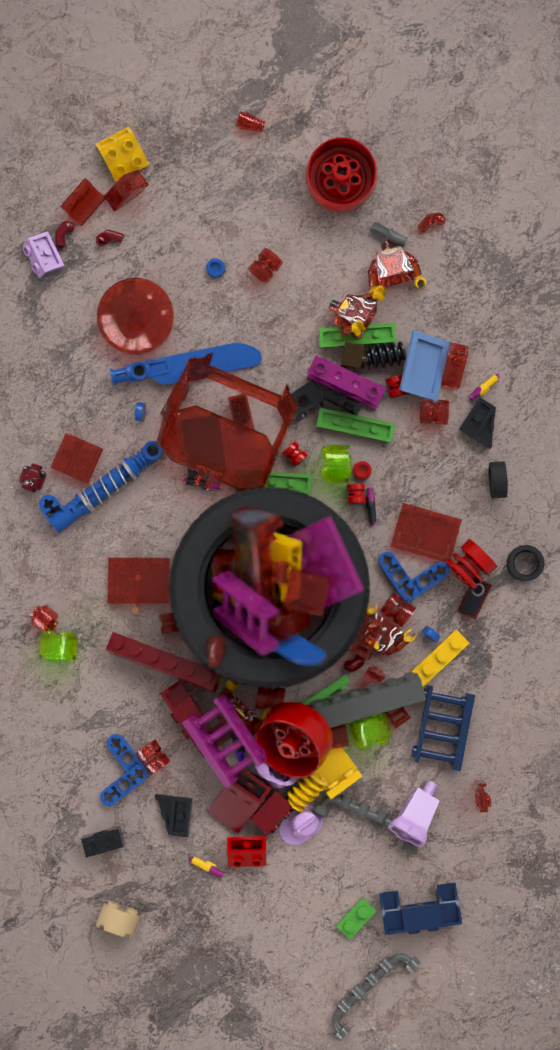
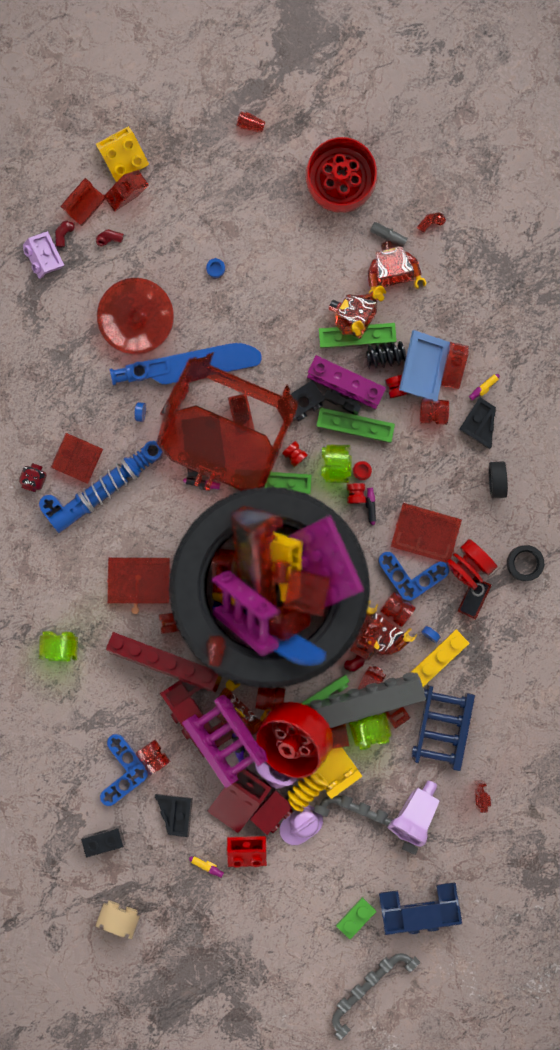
(44, 618): clear red head -> none
(271, 262): clear red wheel -> none
(353, 357): dark brown brick -> none

